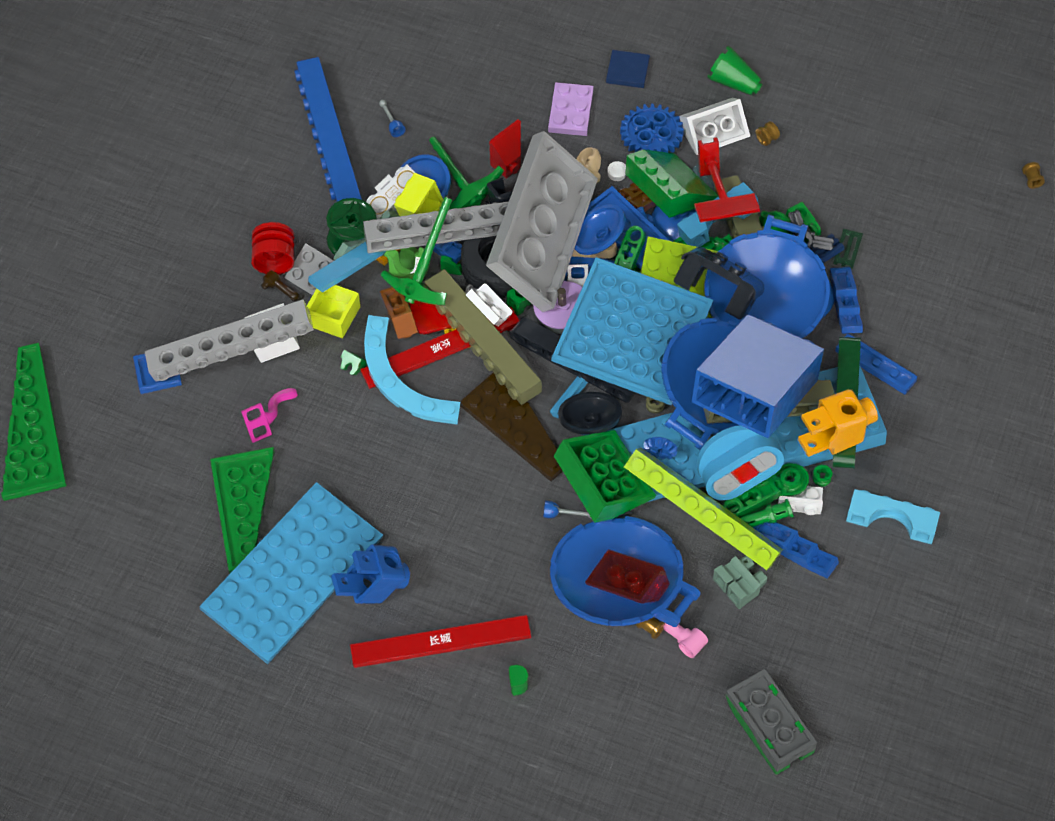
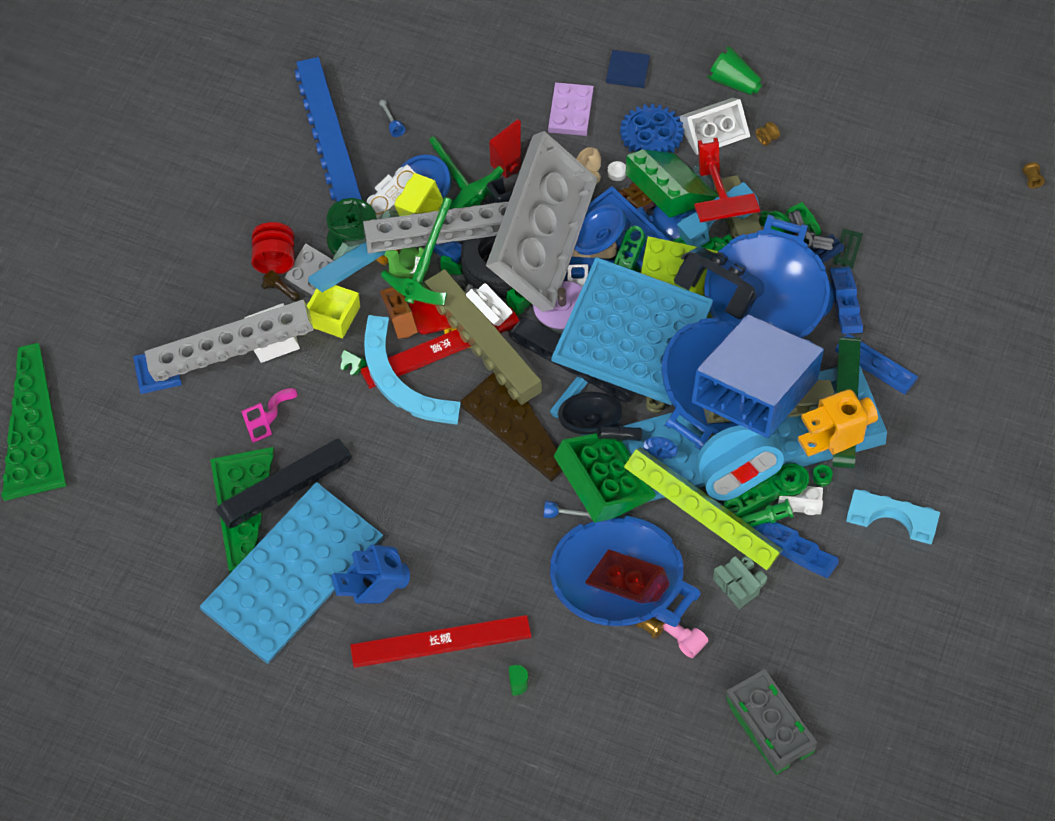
(283, 483): none -> black beam
(619, 433): none -> black pin

